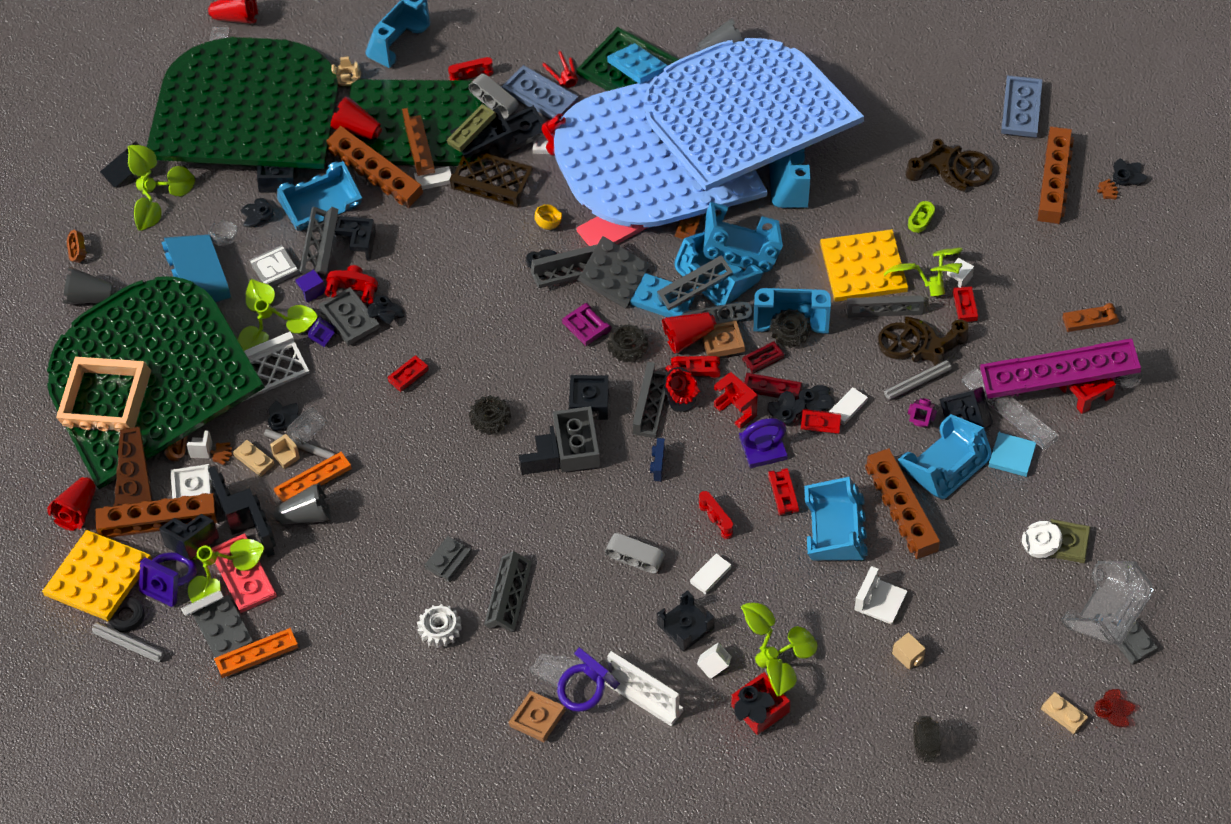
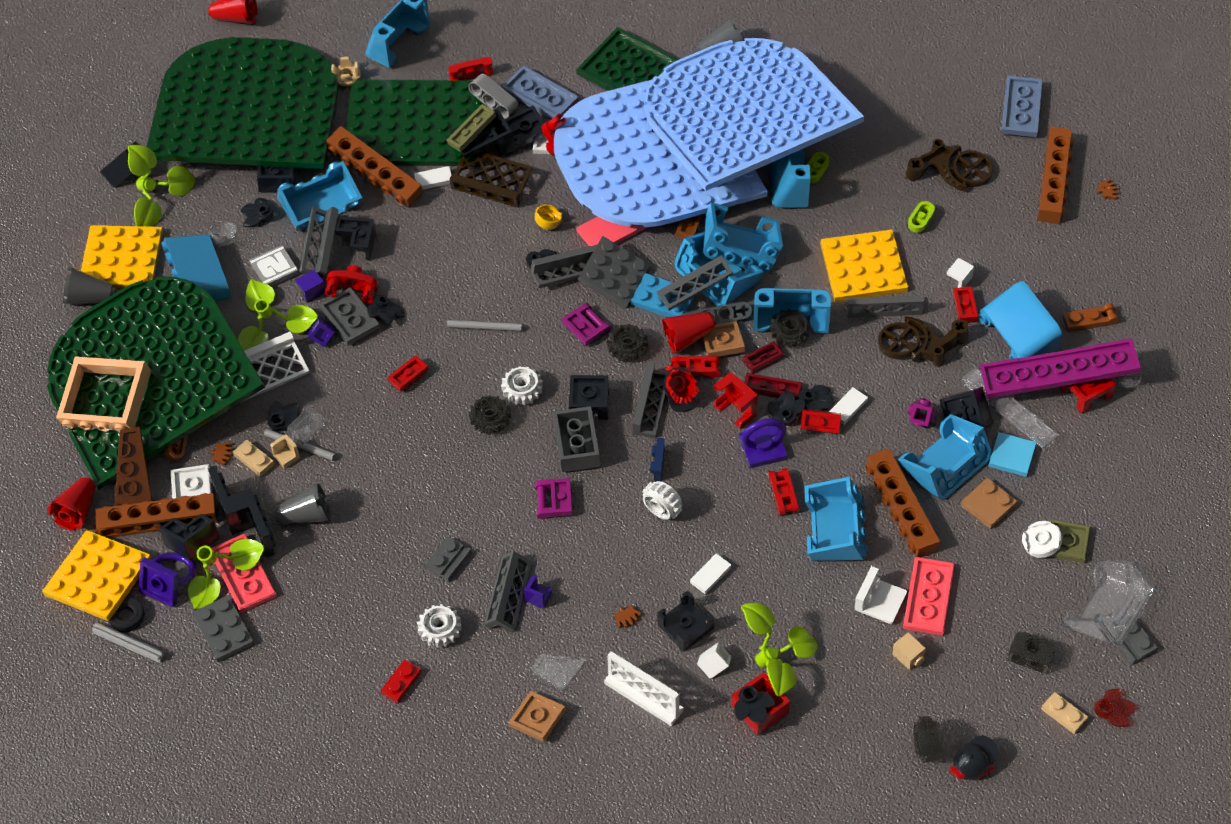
(76, 246): dark orange plate -> none
(122, 253): none -> yellow plate
(200, 446): white panel -> none
(201, 603): white tile -> none
(219, 33): clear plate -> none
(256, 653): orange plate -> none
(317, 474): orange plate -> none
(355, 120): red cone -> none
(401, 681): none -> red plate
(418, 144): dark orange fence -> none
(484, 325): none -> light grey bar
(520, 394): none -> white gear
(537, 593): none -> dark purple panel
(544, 459): black panel -> none
(559, 495): none -> magenta plate
(568, 76): red plant -> none
(593, 671): dark purple tile -> none
(626, 616): none -> dark orange piece
(634, 553): light grey beam -> none
(637, 63): dark azure plate -> none
(662, 500): none -> white gear
(716, 514): red plate -> none
(817, 169): none -> lime plate
(918, 380): light grey axle -> none
(928, 596): none -> coral tile
(936, 283): lime plant -> none
(975, 759): none -> black hair
(988, 503): none -> medium nougat plate
(1022, 322): none -> dark azure windscreen
(1038, 660): none -> clear smoke brick
(1128, 173): black plate -> none

